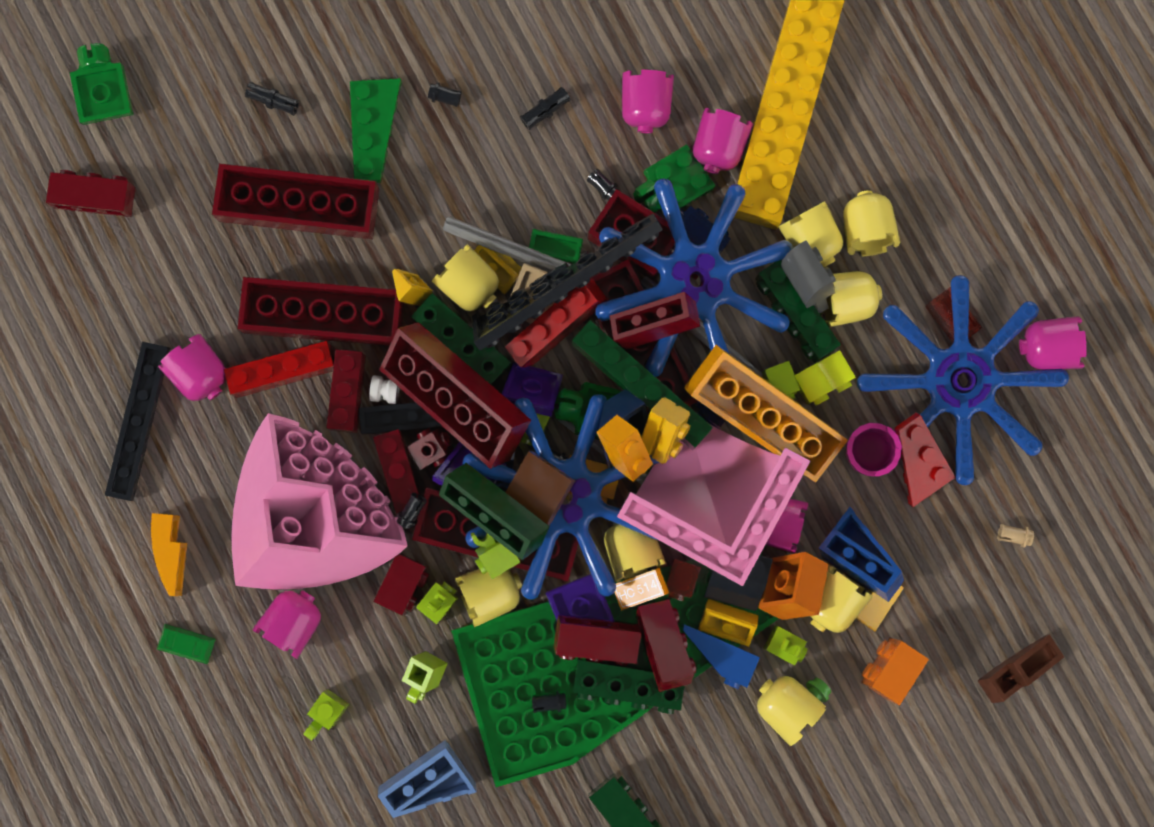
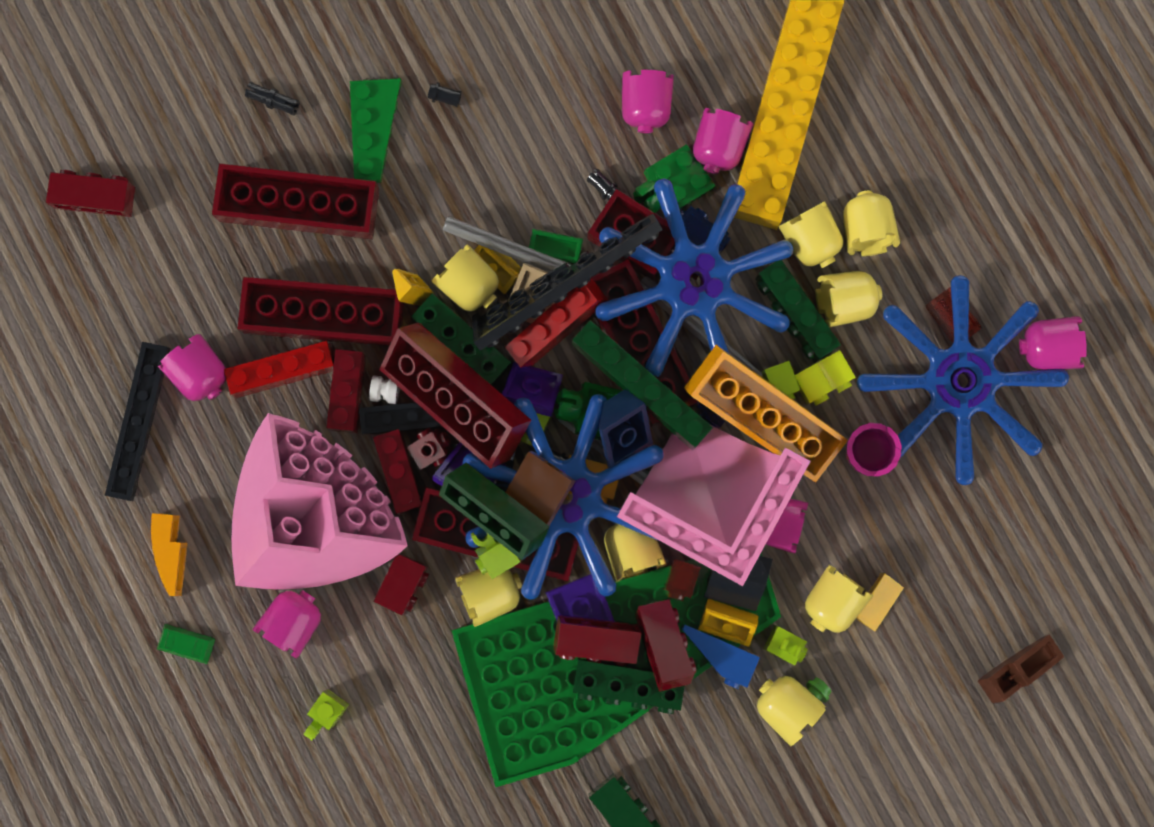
(99, 86): green plate -> none
(408, 515): black pin -> none
(423, 675): lime brick -> none
(427, 781): medium blue wedge -> none
(438, 601): lime brick -> none
(545, 108): black pin -> none
(549, 702): black pin -> none
(625, 448): light orange brick -> none
(641, 589): tile -> none
(655, 320): dark red brick -> none
(665, 429): yellow brick -> none
(794, 586): orange brick -> none
(808, 275): dark grey brick -> none
(861, 556): blue wedge -> none
(894, 670): orange brick -> none
(922, 460): red wing -> none
(1016, 535): tan pin -> none

